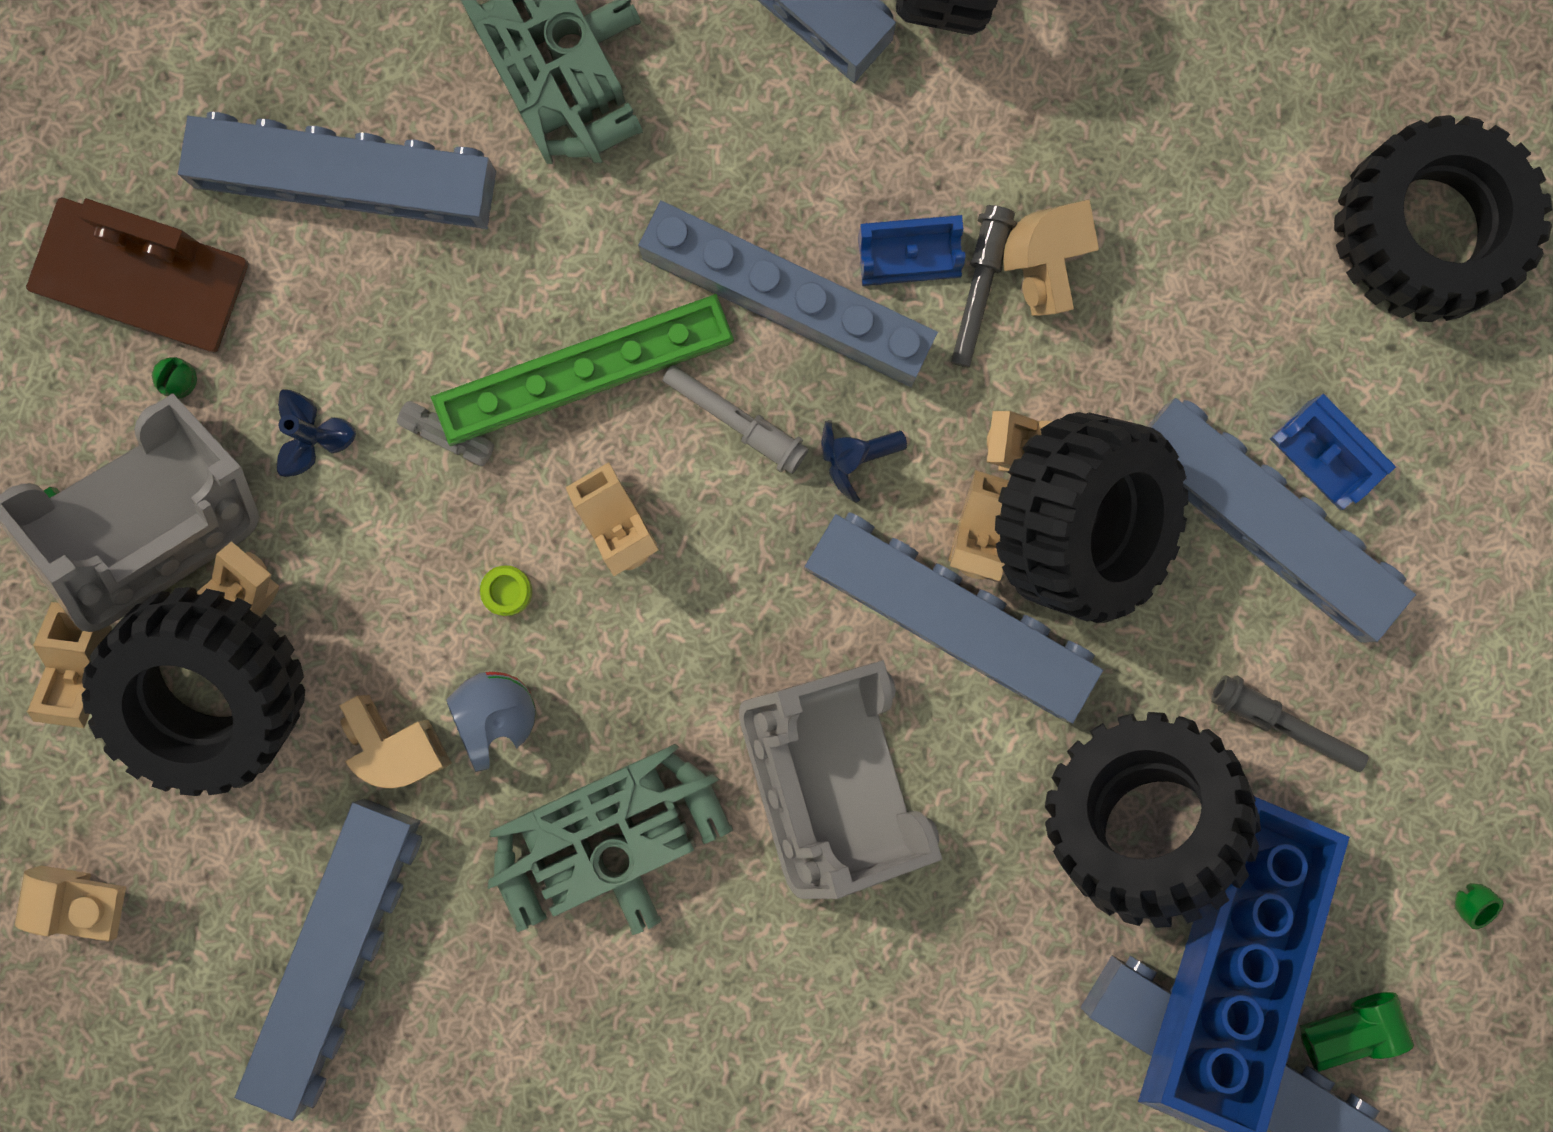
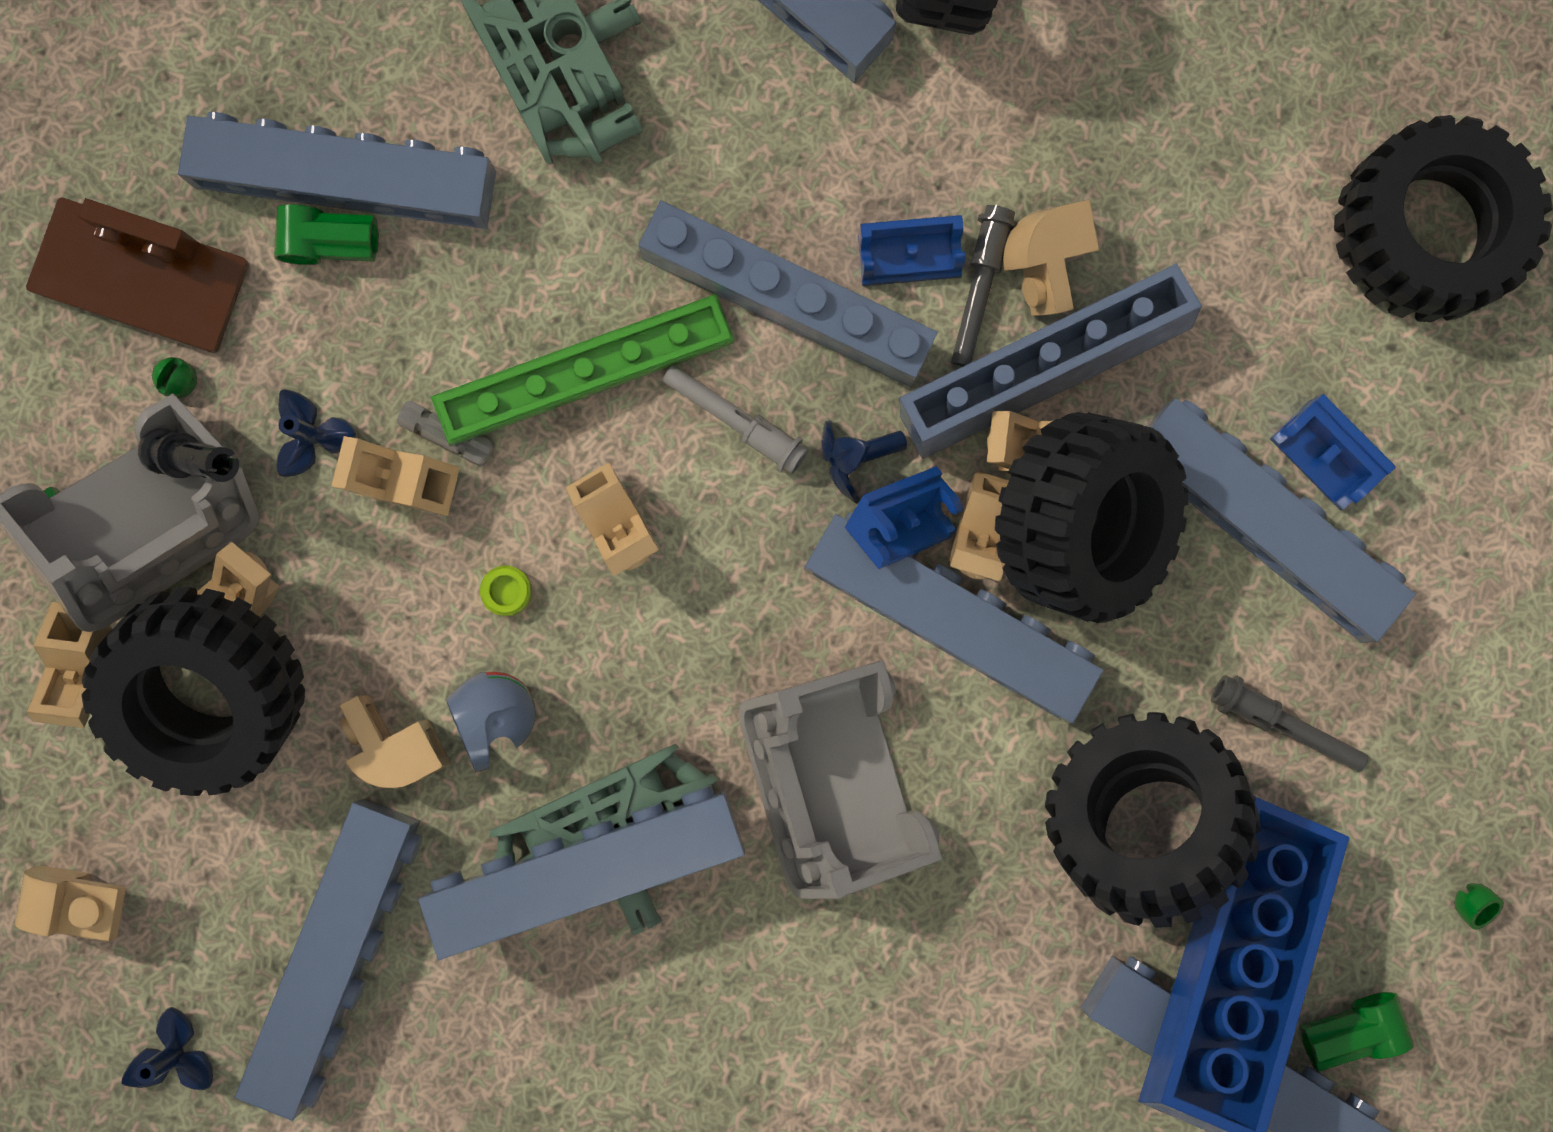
(153, 1065): none -> dark blue plant
(182, 456): none -> black pin
(308, 235): none -> green piece
(395, 476): none -> tan brick
(581, 874): none -> sand blue brick
(904, 517): none -> blue hinge
(1050, 360): none -> sand blue brick

